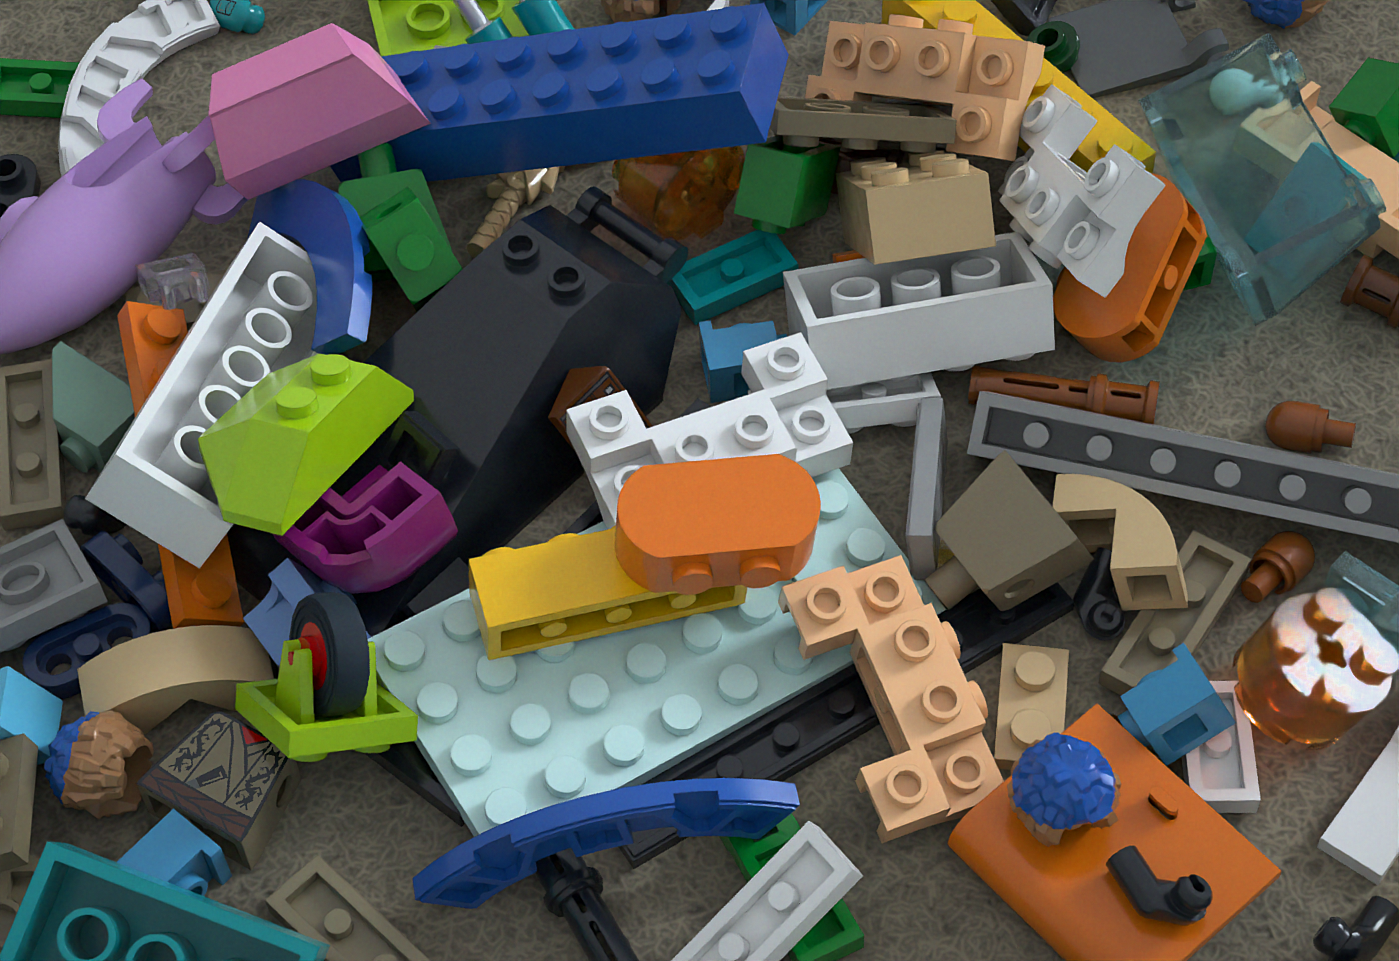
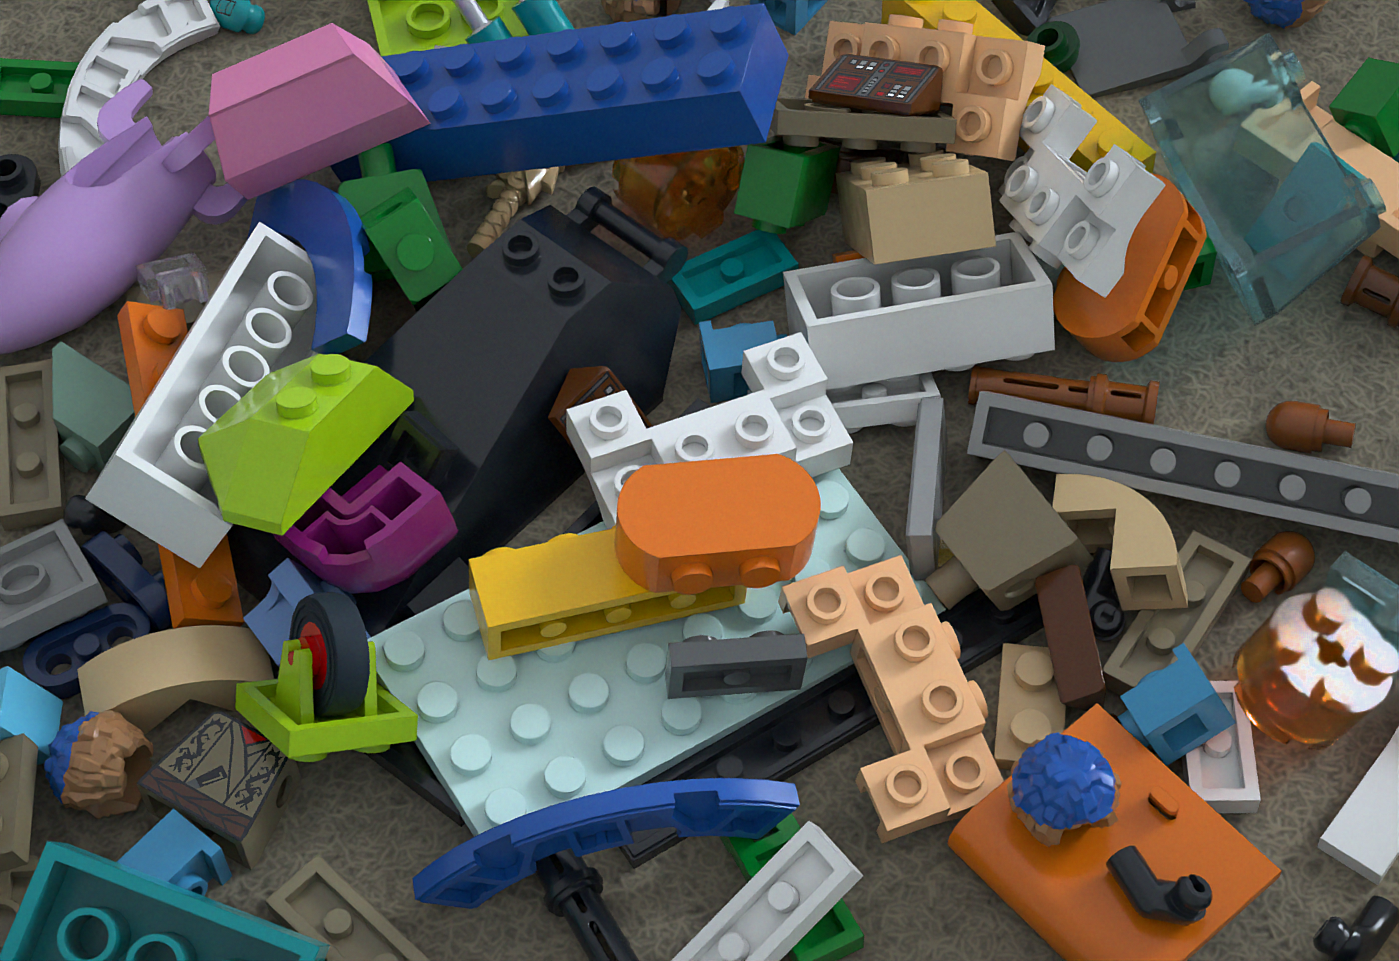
(736, 665): none -> dark grey plate
(880, 85): none -> slope
(1071, 638): none -> reddish brown slope

